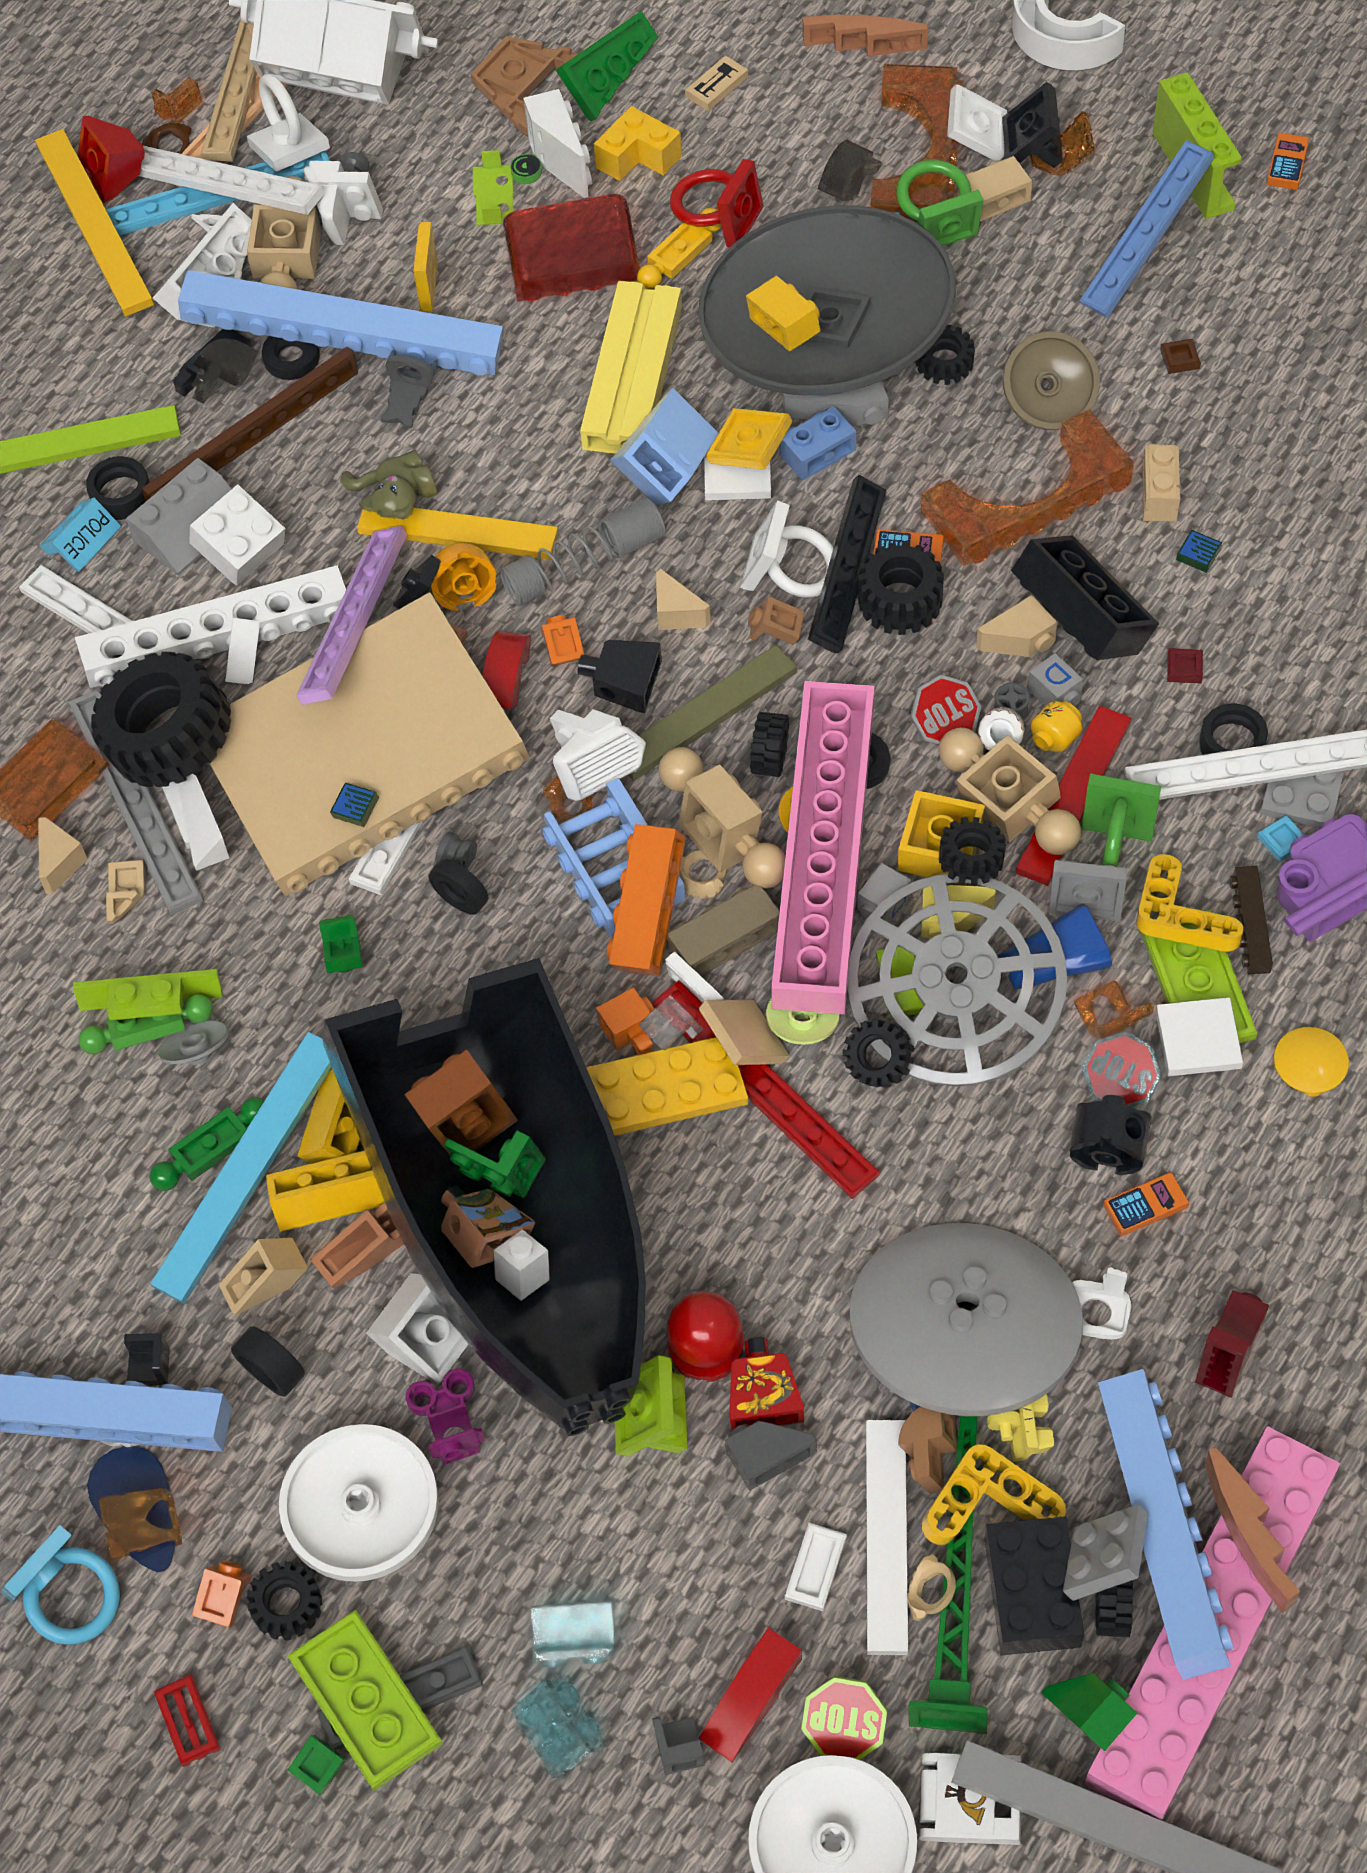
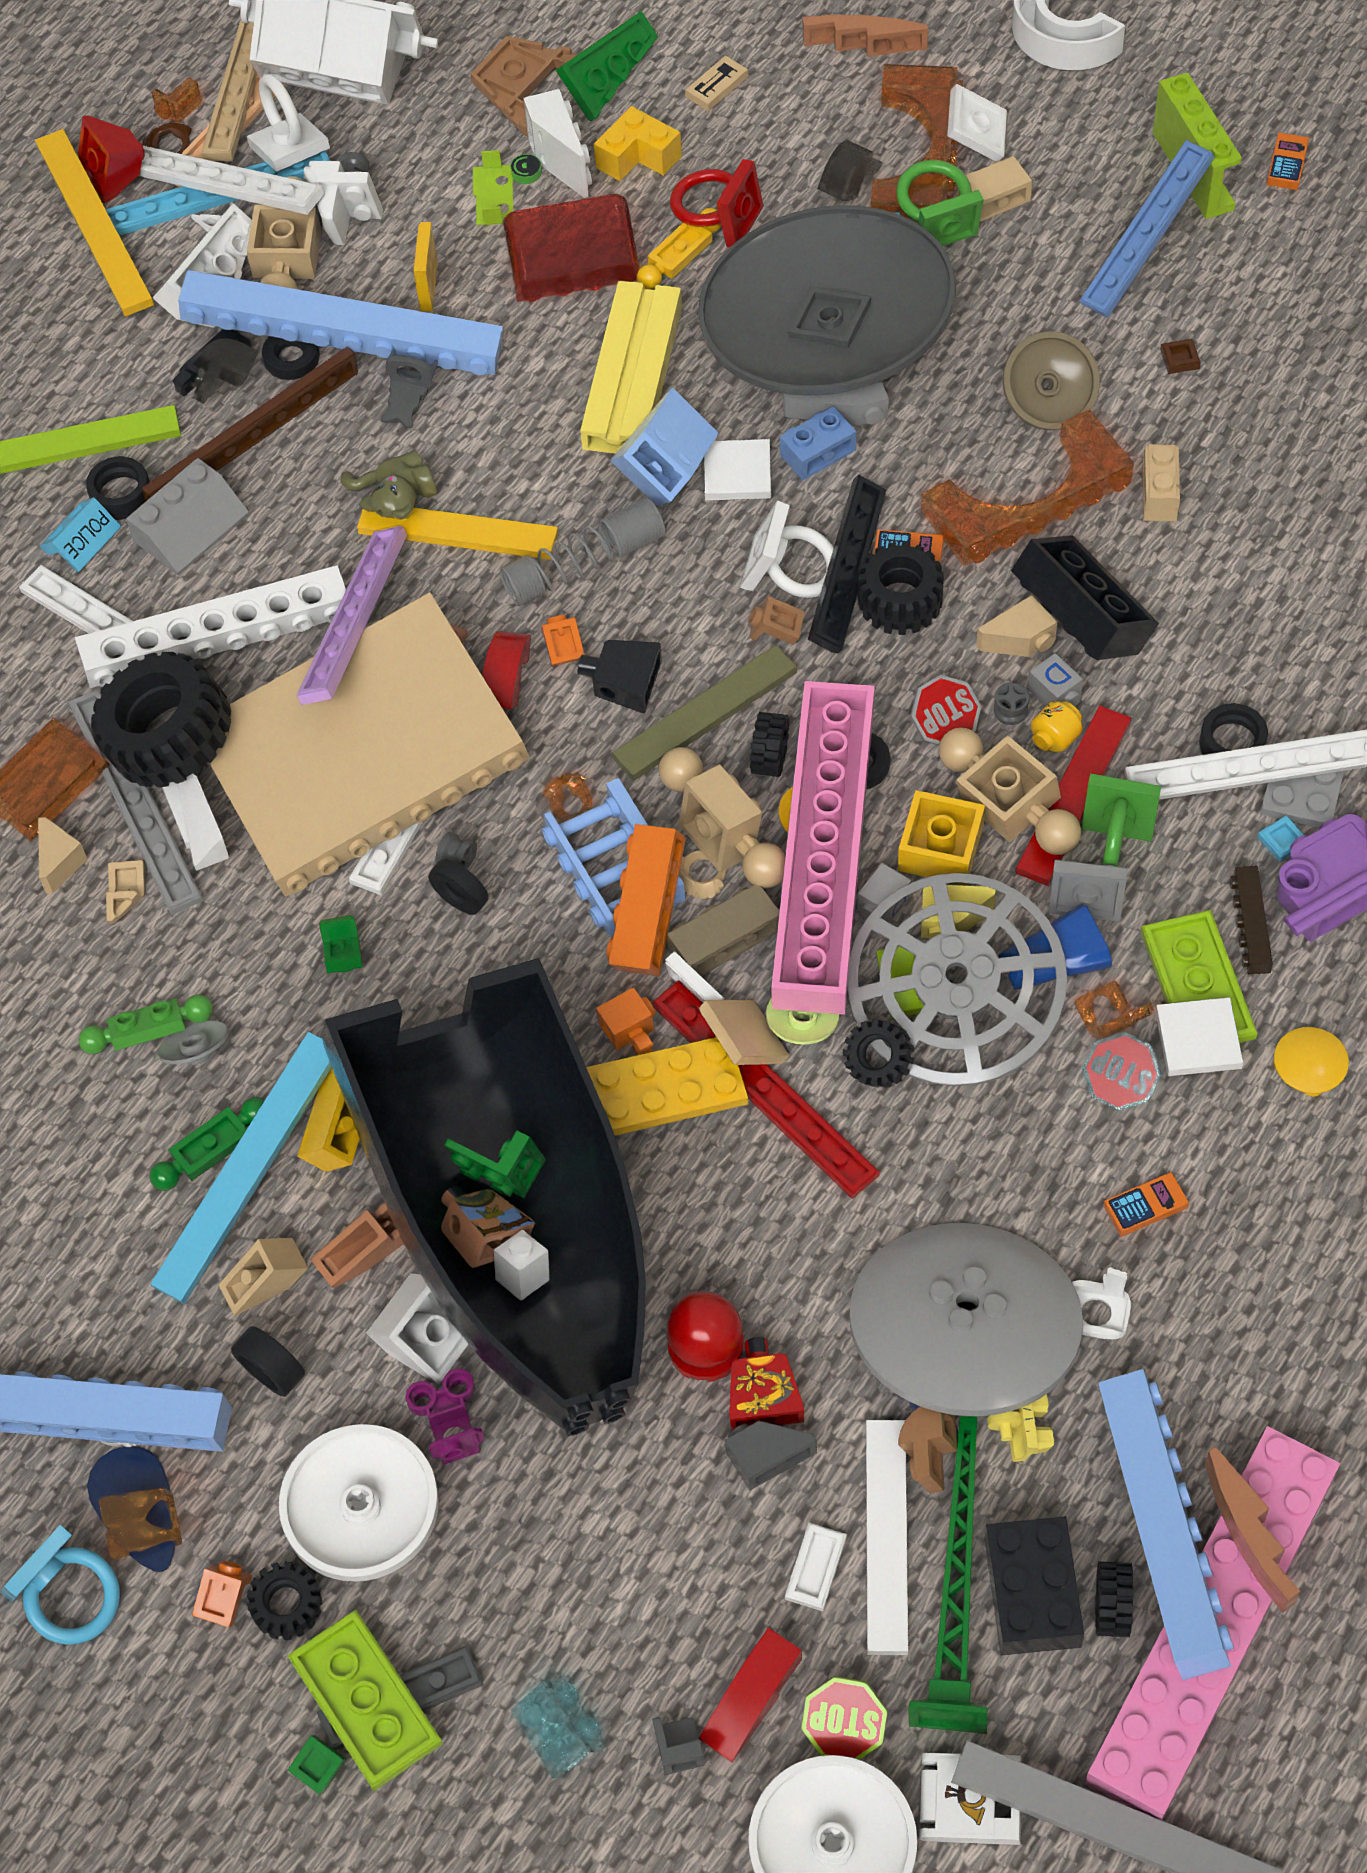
(146, 994): lime bracket -> none
(147, 1358): black panel -> none
(199, 1751): red tile -> none
(236, 535): white brick -> none
(242, 651): white sticker -> none
(323, 1191): yellow brick -> none
(354, 804): tile -> none
(417, 582): black plate -> none
(461, 1104): dark orange brick -> none
(463, 571): light orange cylinder -> none
(573, 1632): clear light blue bracket -> none
(593, 751): white piece -> none
(656, 1411): lime bracket -> none
(669, 1023): clear panel -> none
(678, 605): tan slope -> none
(749, 438): yellow tile -> none
(783, 313): yellow brick -> none
(925, 1571): tan piece -> none
(952, 368): black tyre -> none
(972, 835): black tyre -> none
(977, 1484): yellow beam -> none
(998, 724): white head -> none
(1034, 128): black bracket -> none
(1078, 144): clear orange piece -> none
(1093, 1706): green slope -> none
(1106, 1552): light grey plate -> none
(1110, 1135): black brick -> none
(1171, 916): yellow beam -> none
(1184, 665): dark red tile -> none
(1199, 551): tile -> none
(1231, 1343): dark red arch -> none

